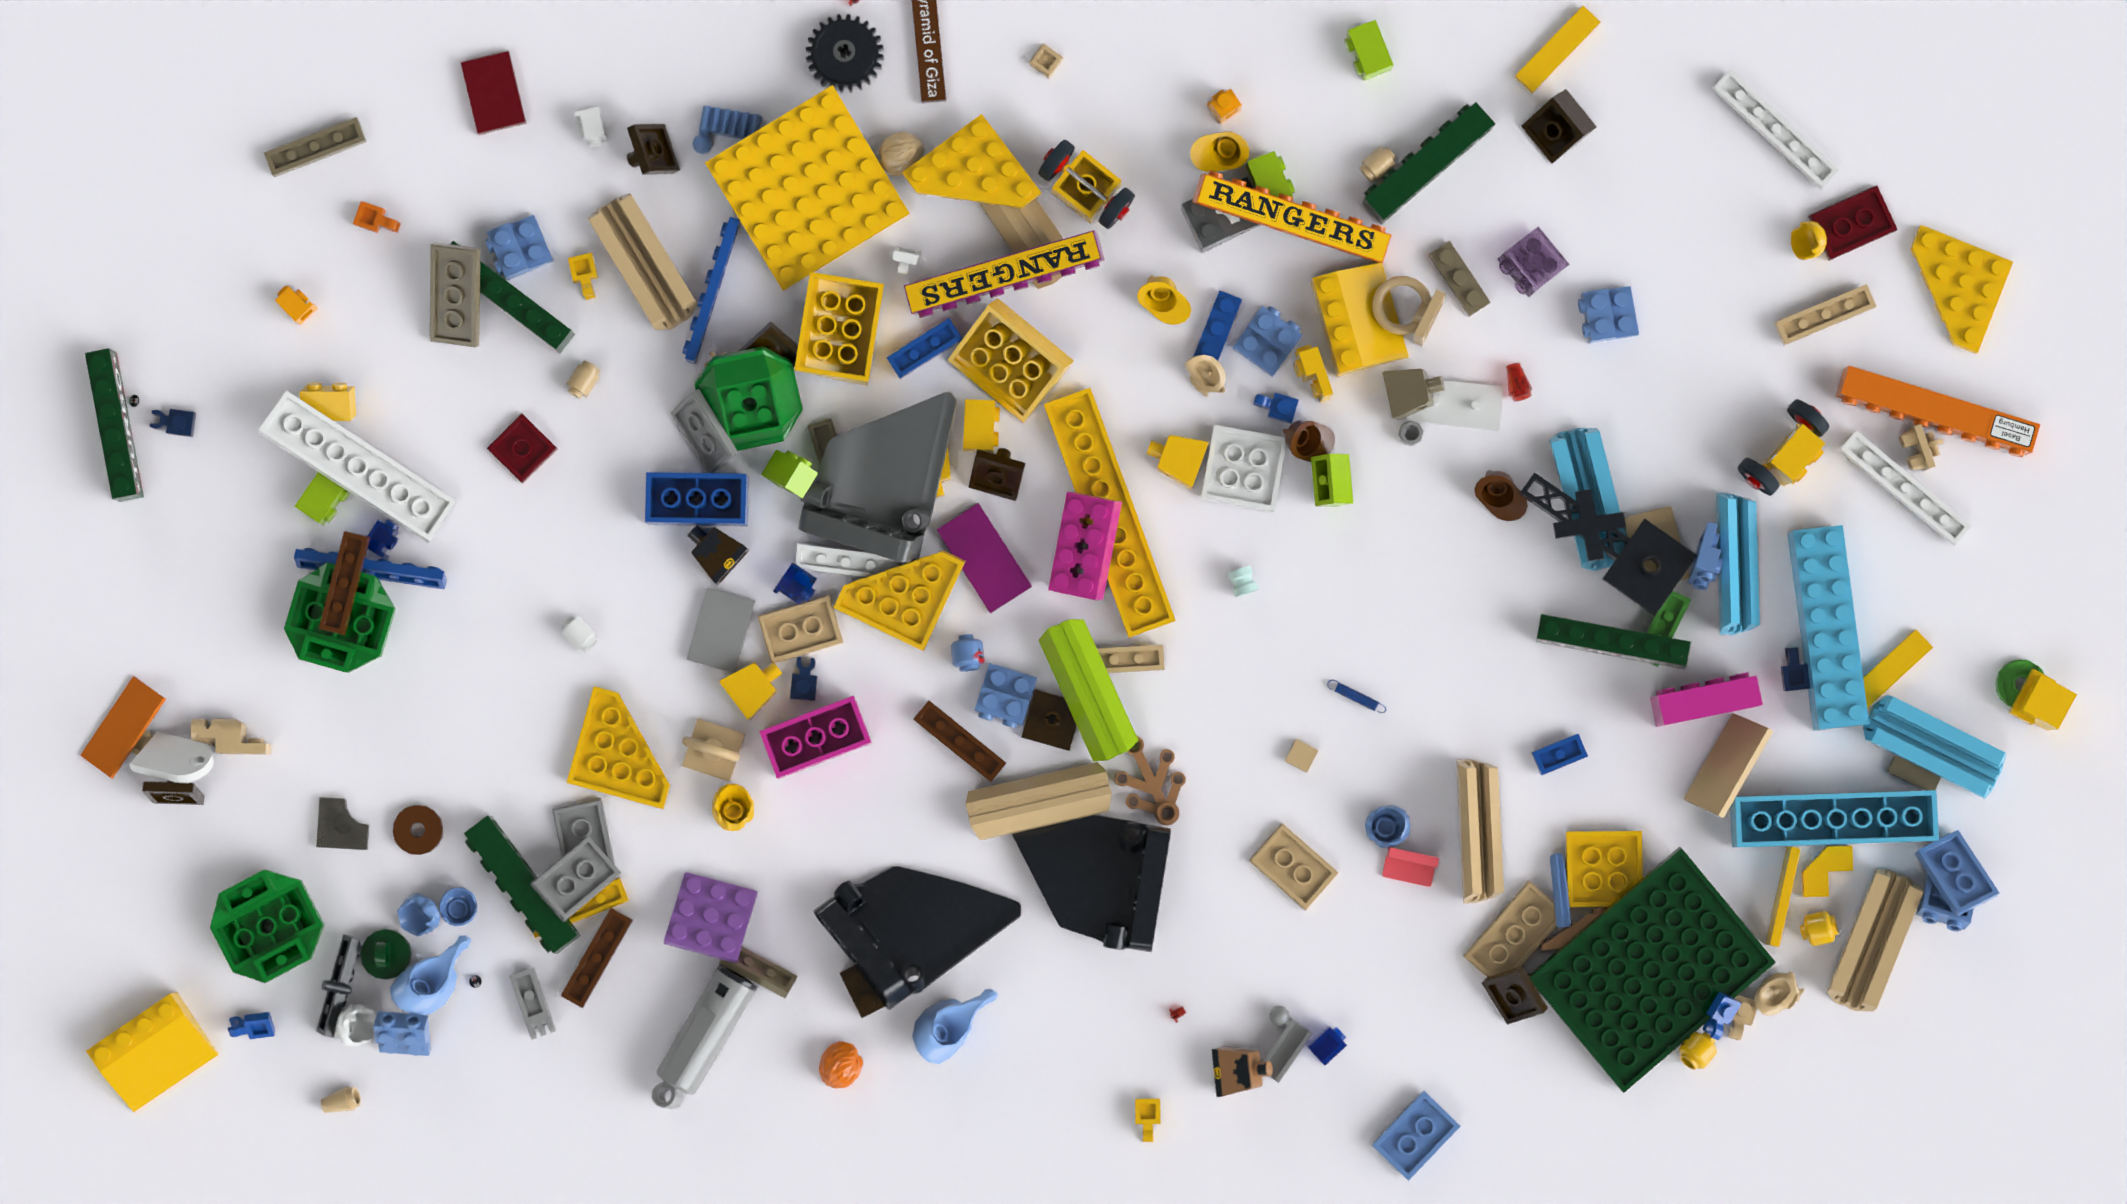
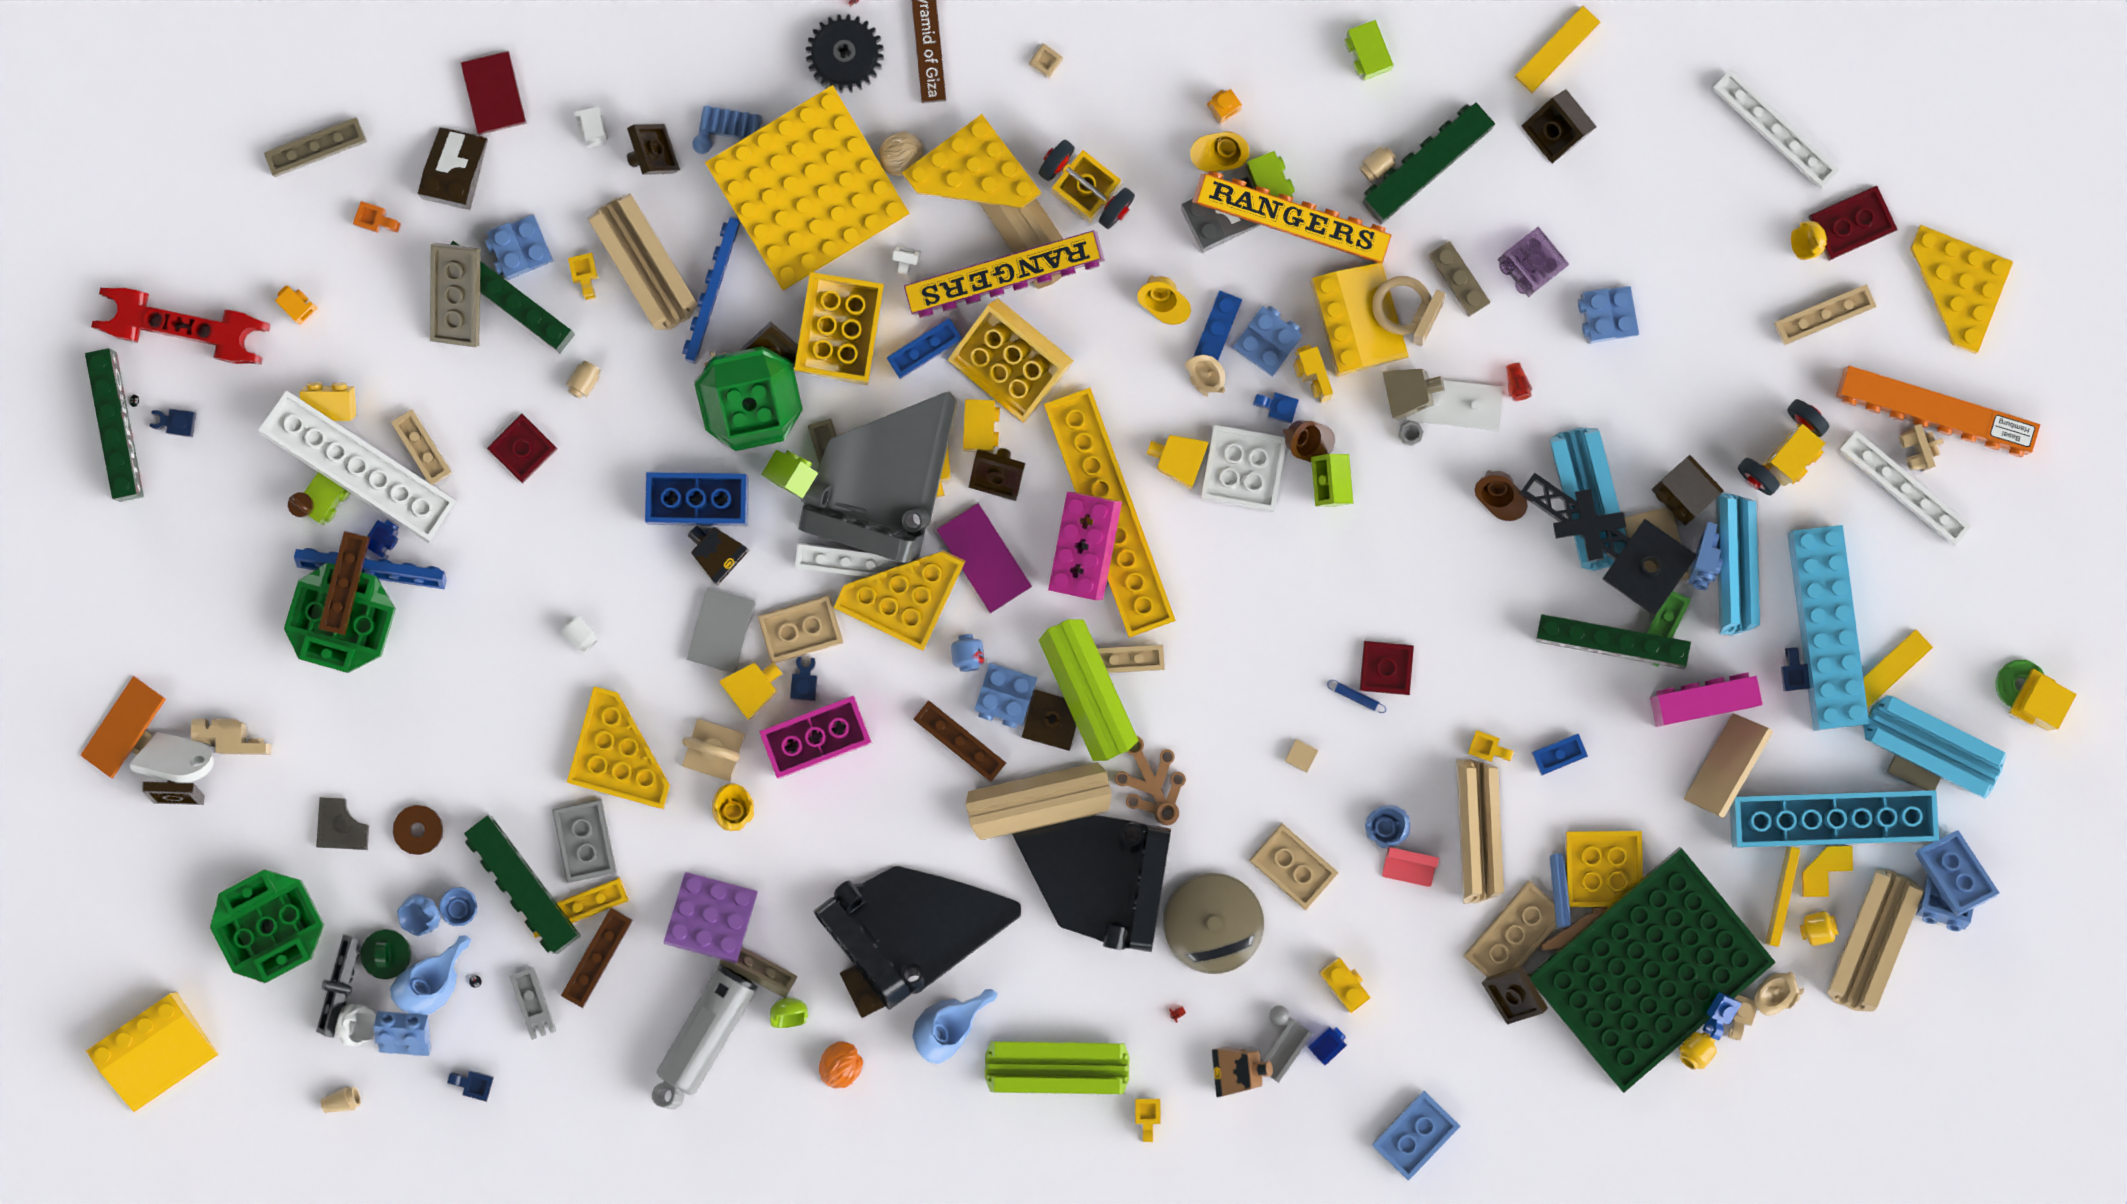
(226, 335): none -> red piece
(255, 1025): blue plate -> none
(300, 505): none -> reddish brown tile
(421, 447): none -> tan plate
(453, 168): none -> dark brown slope
(475, 1085): none -> dark blue plate
(575, 878): light grey tile -> none
(704, 432): light grey tile -> none
(788, 1013): none -> lime hair
(796, 584): clear blue brick -> none
(1057, 1067): none -> lime piece
(1213, 923): none -> dark tan dish
(1242, 581): light aqua wheel -> none
(1345, 984): none -> yellow brick
(1386, 668): none -> dark red tile
(1486, 747): none -> yellow plate
(1687, 490): none -> dark brown slope

